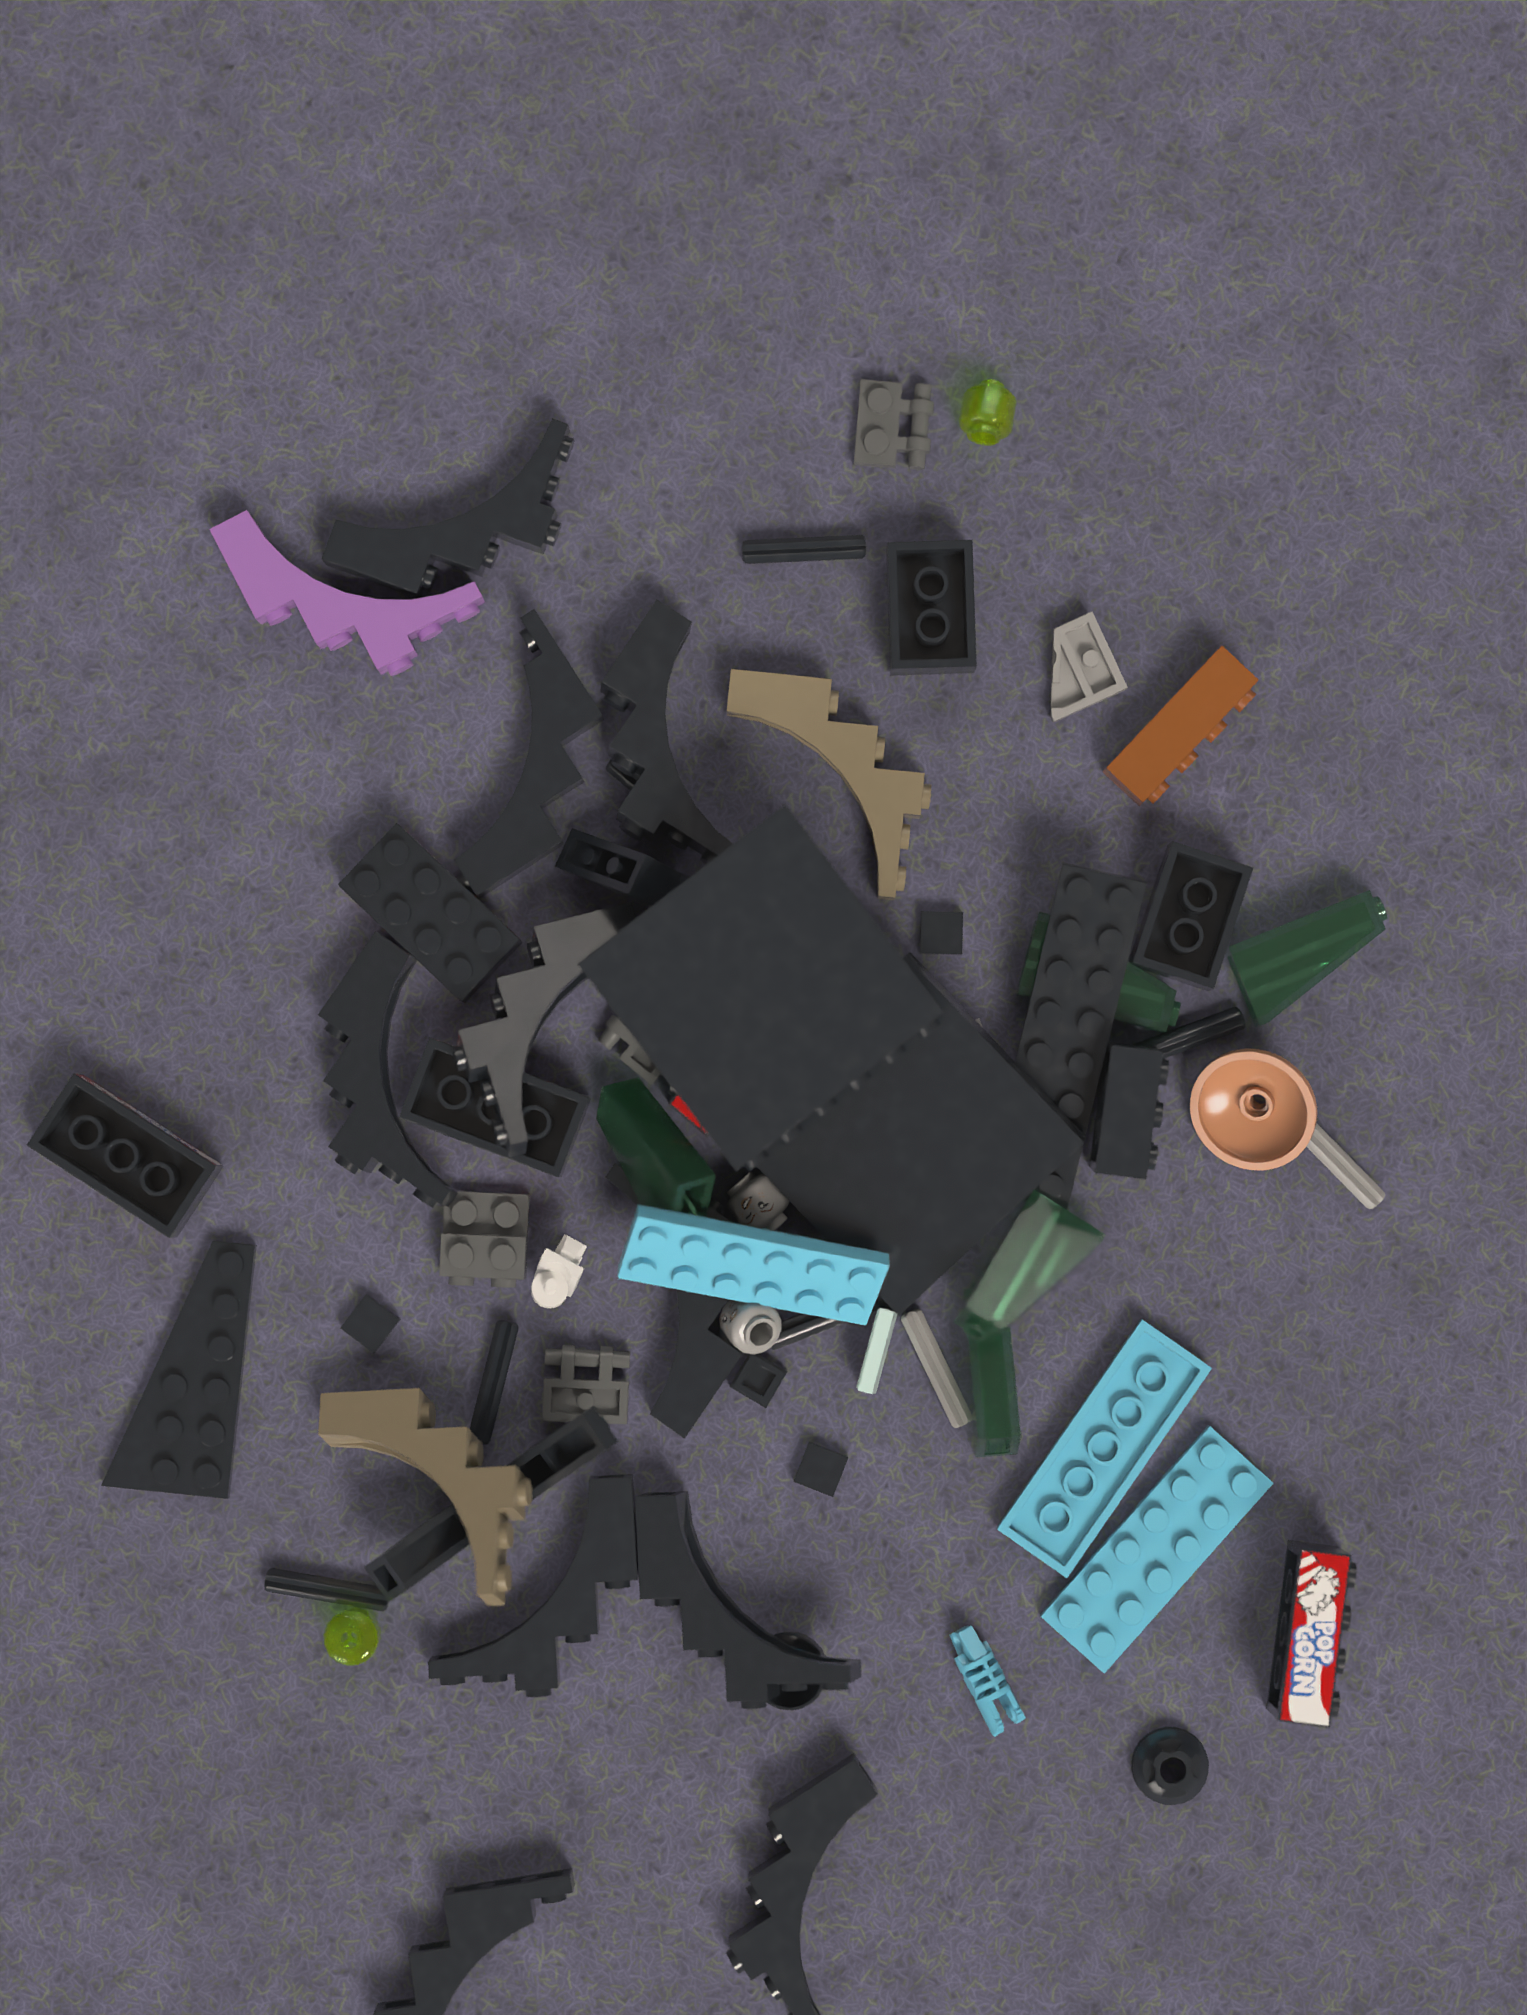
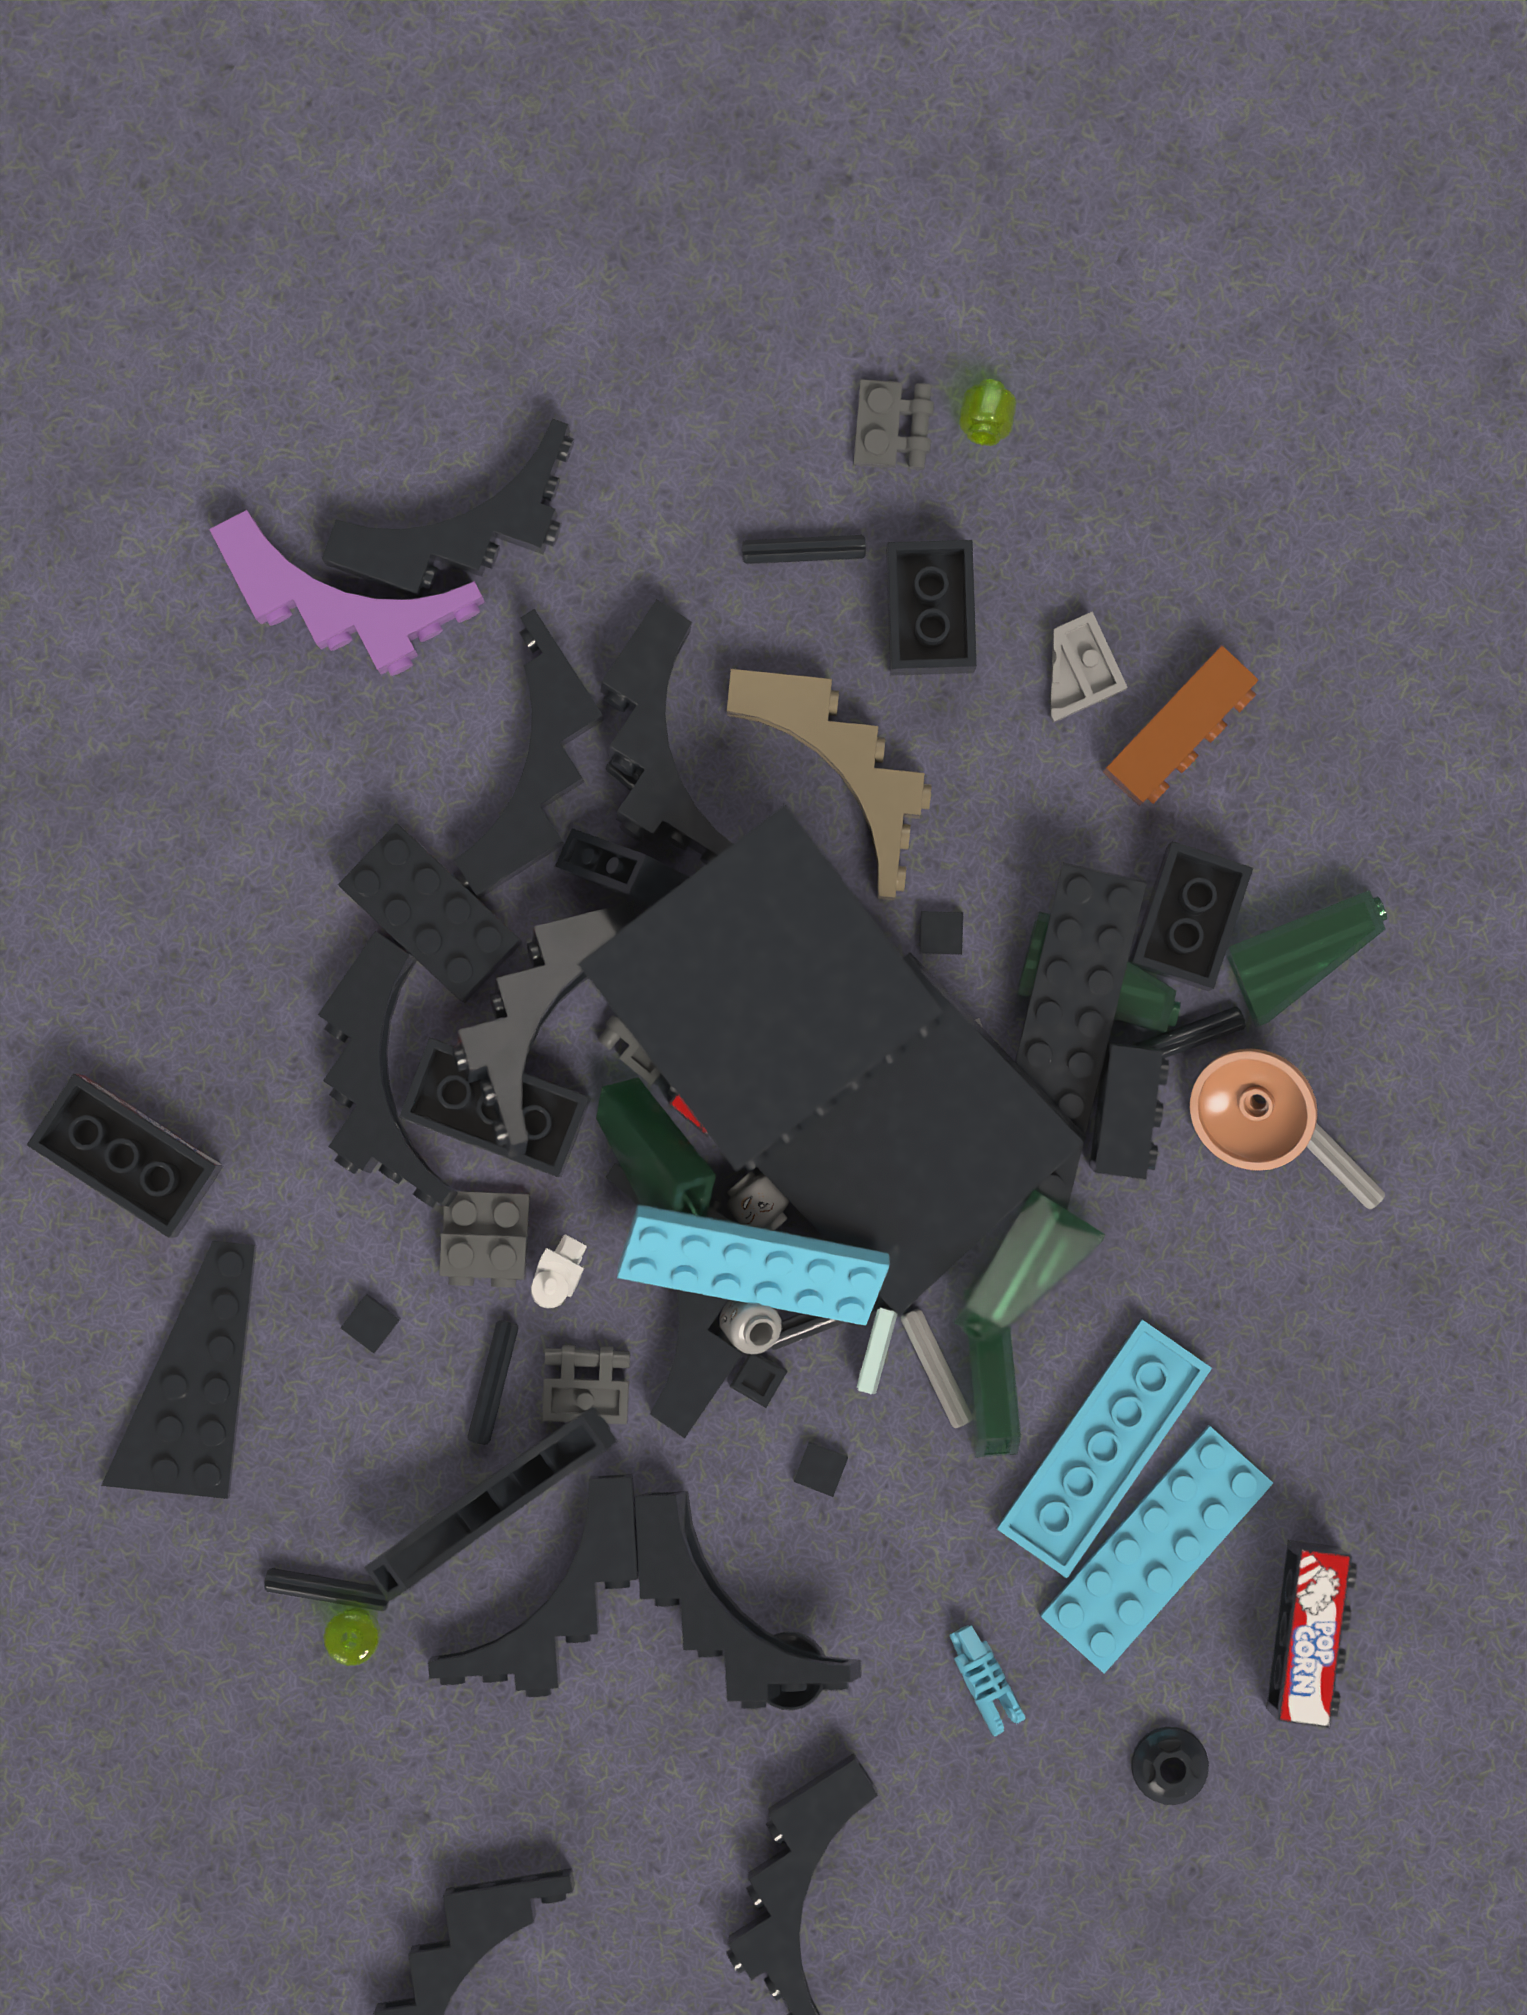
(485, 1497): dark tan arch -> none

